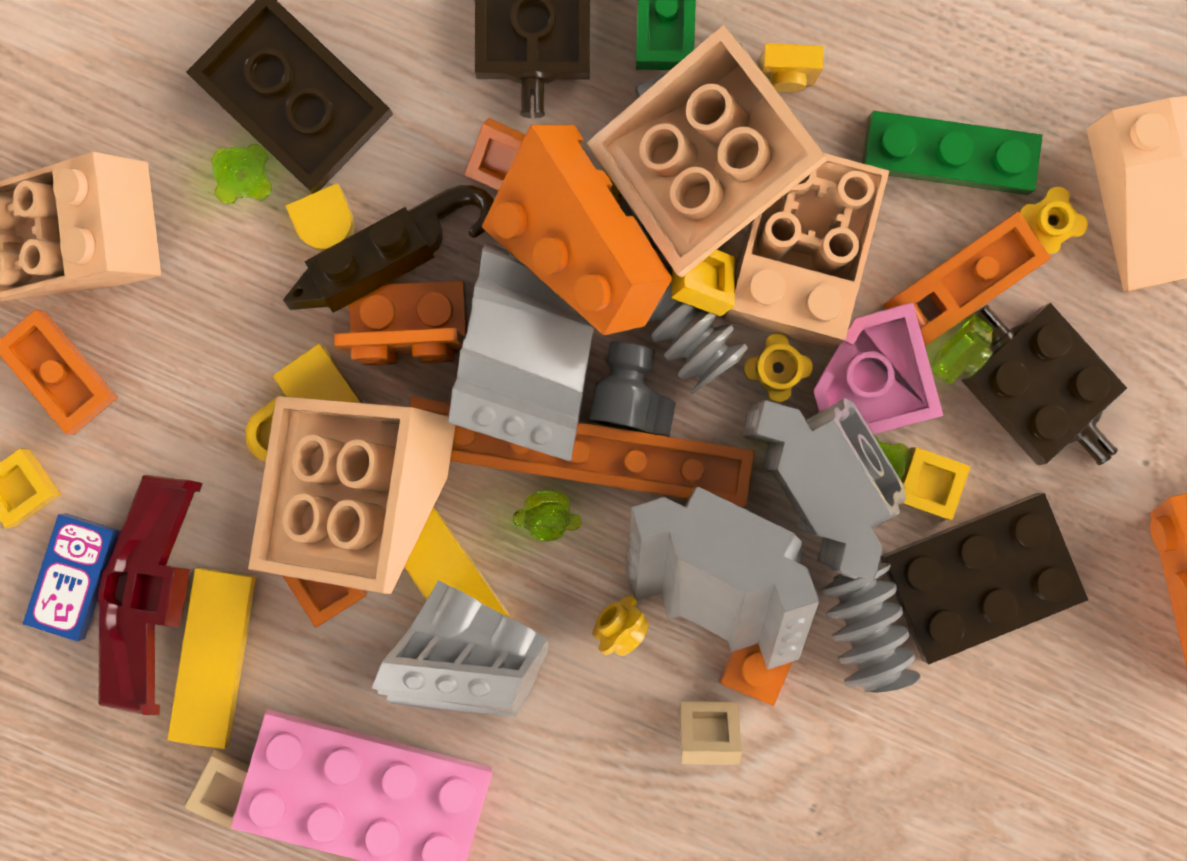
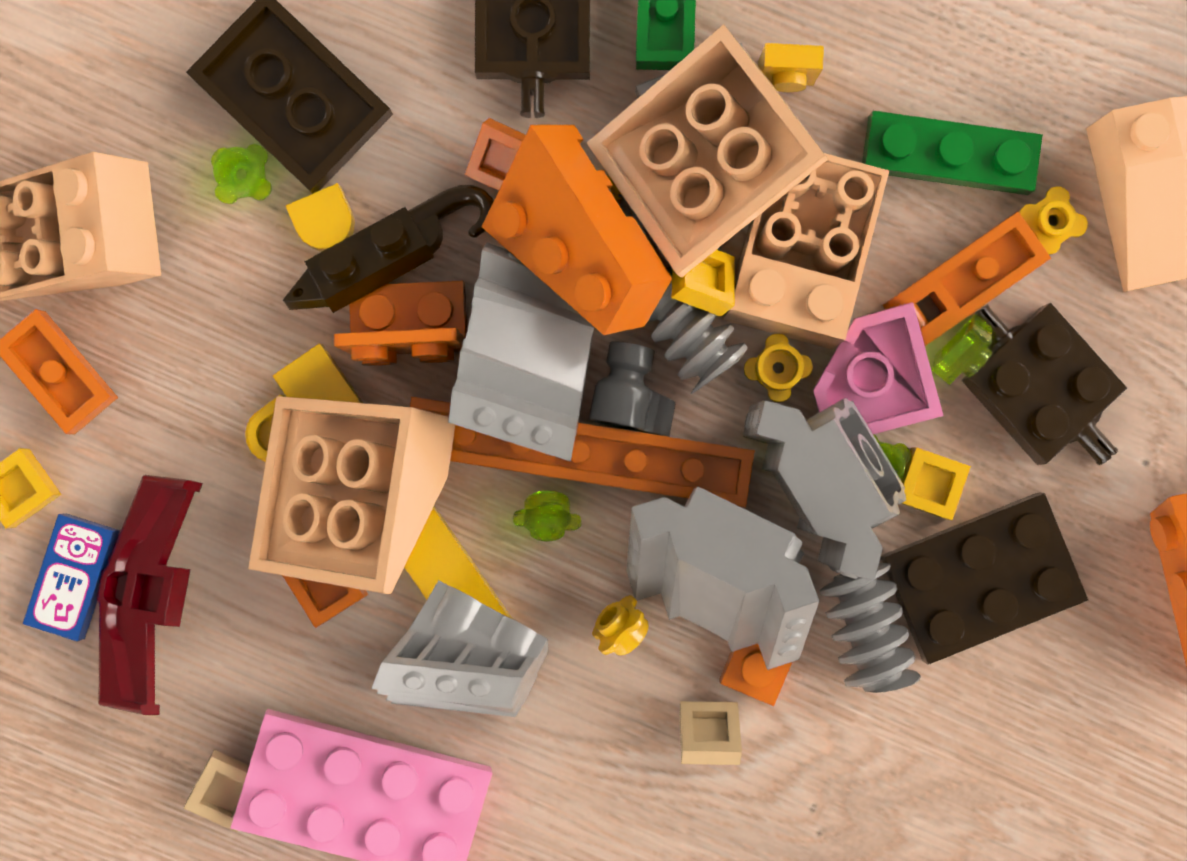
(212, 658): yellow tile -> none

